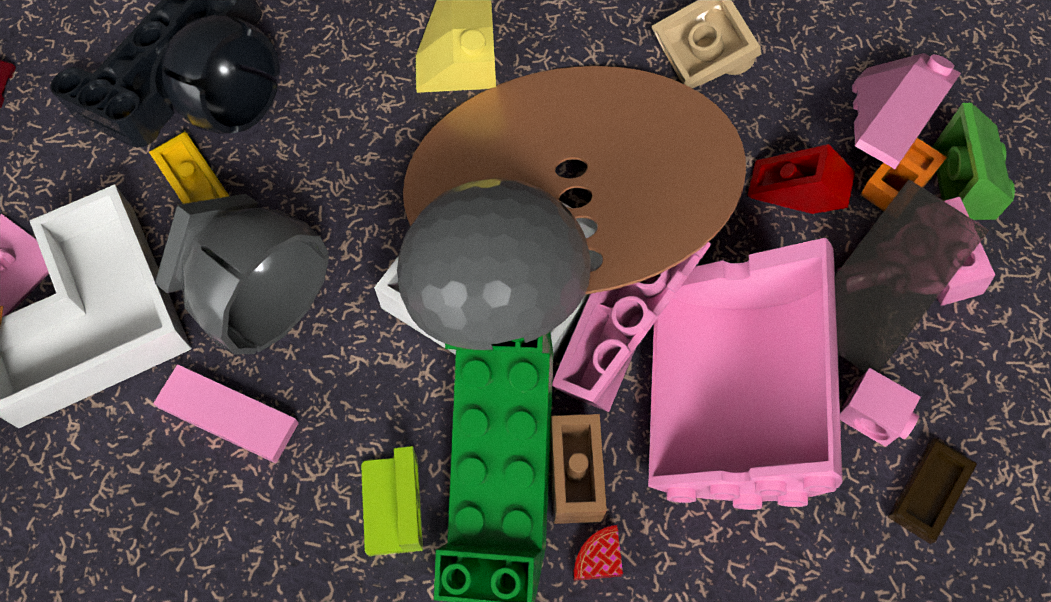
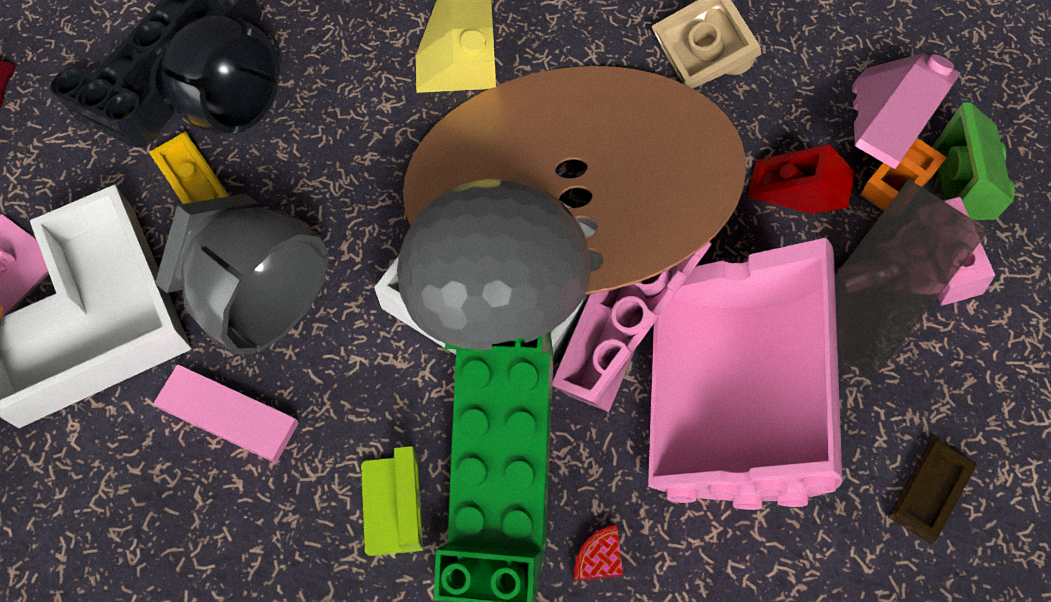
(577, 469): medium nougat brick -> none
(880, 408): bright pink brick -> none

